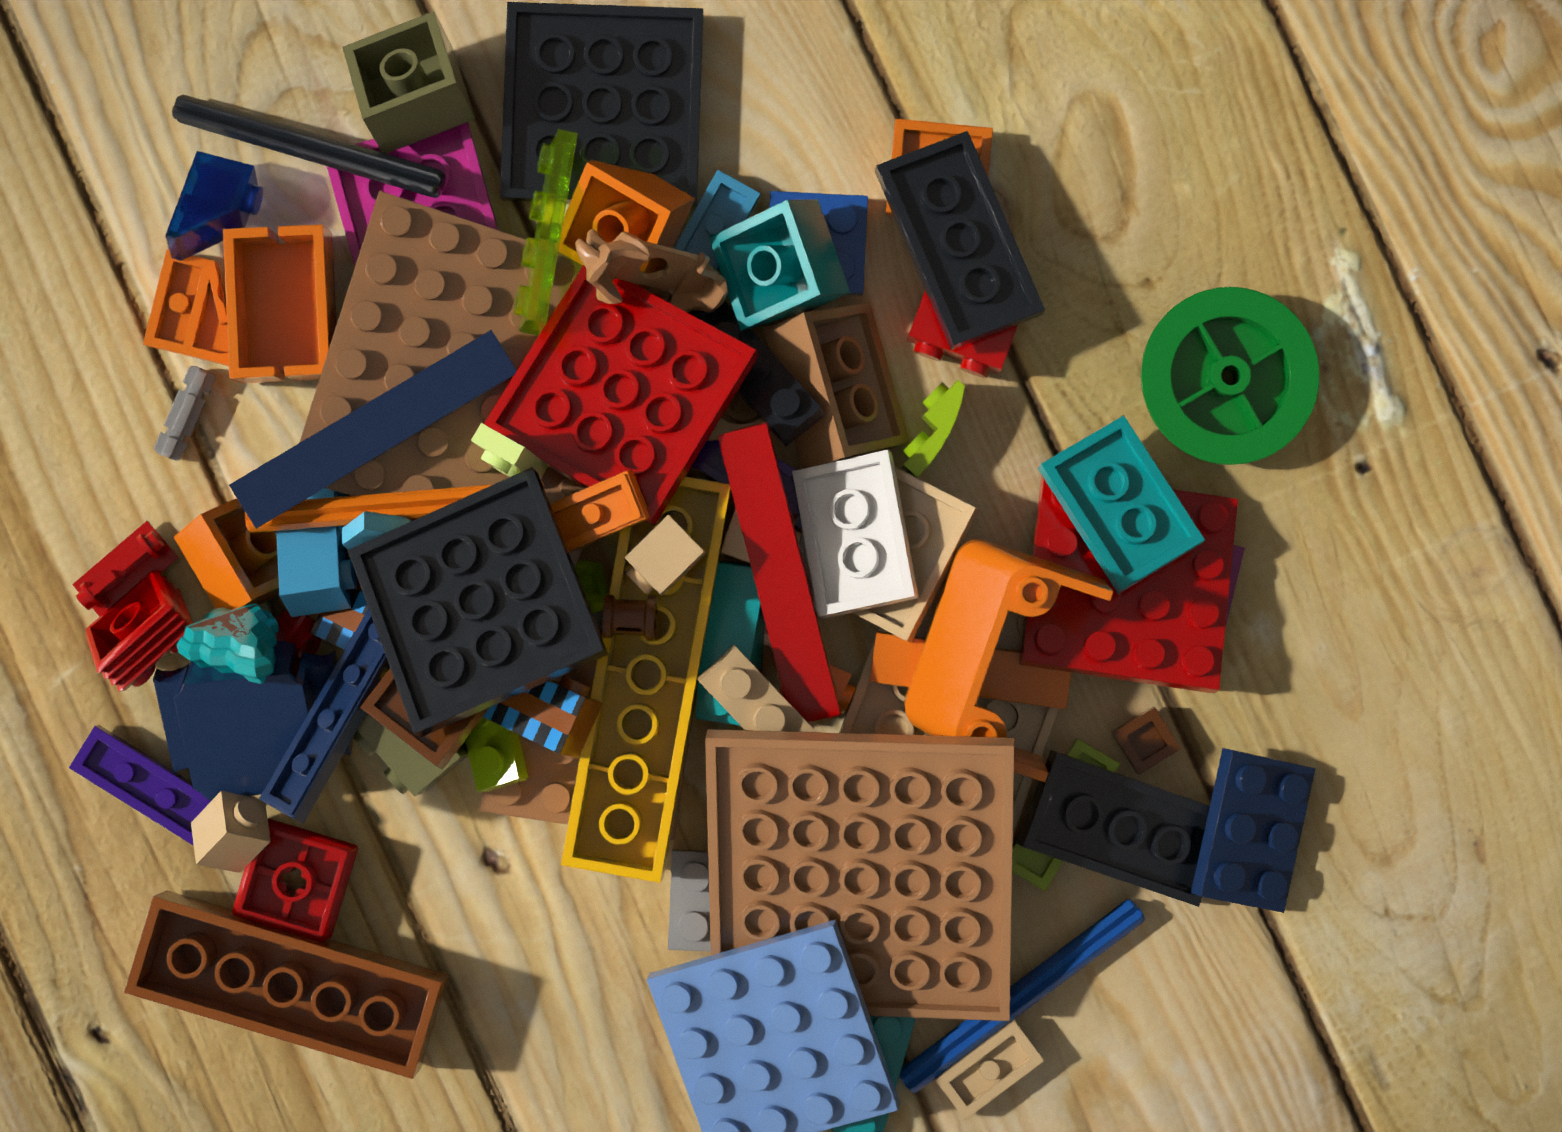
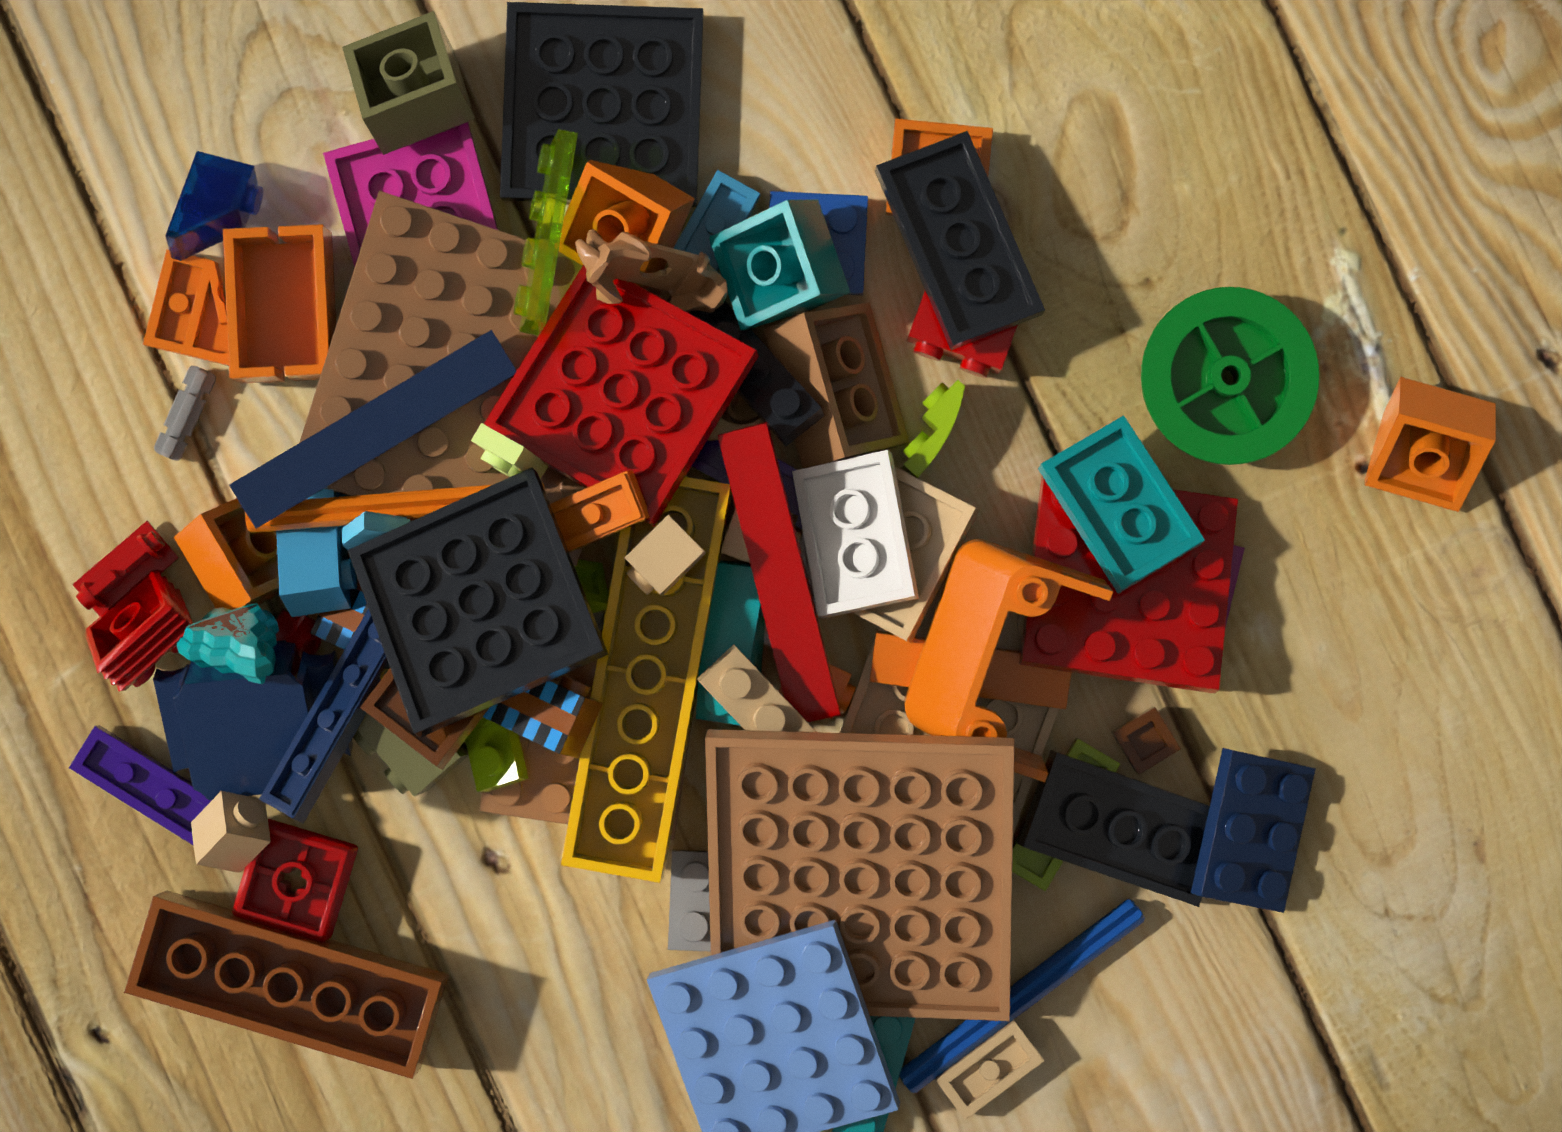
(309, 146): black axle -> none
(630, 617): reddish brown bush -> none
(1431, 444): none -> orange slope

